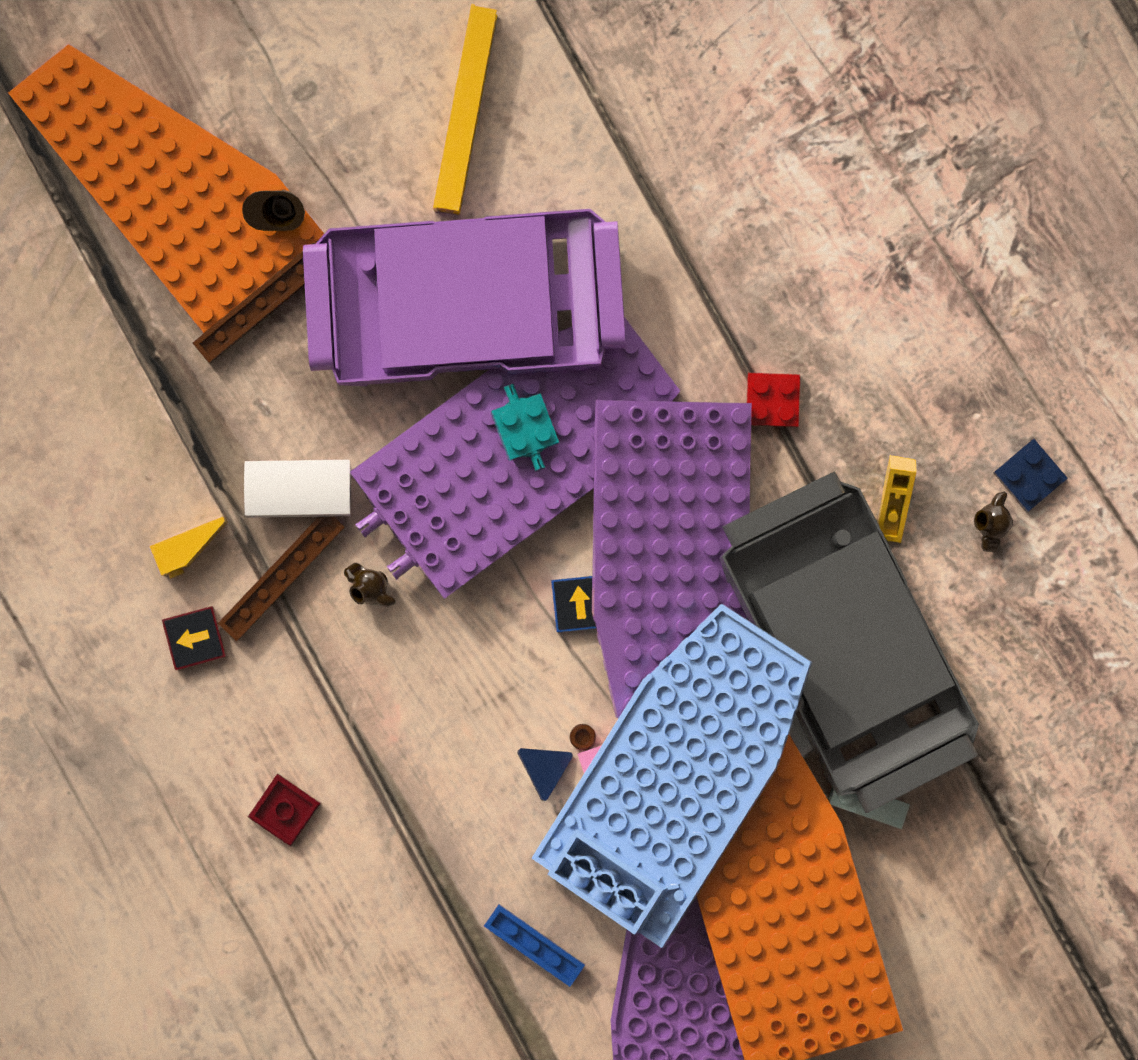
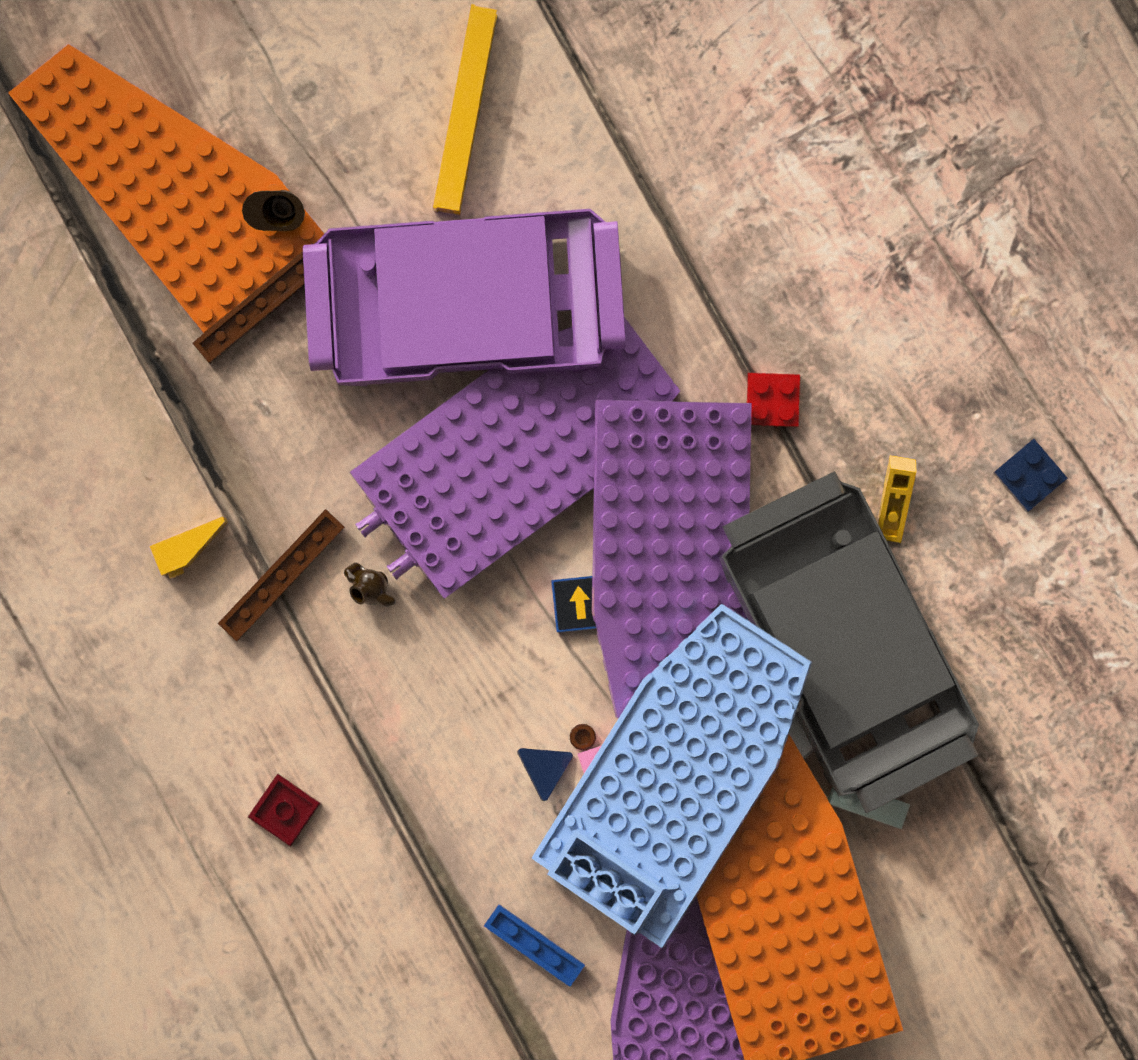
(194, 638): black tile -> none
(297, 488): white slope -> none
(524, 427): teal plate -> none
(993, 522): dark brown piece -> none

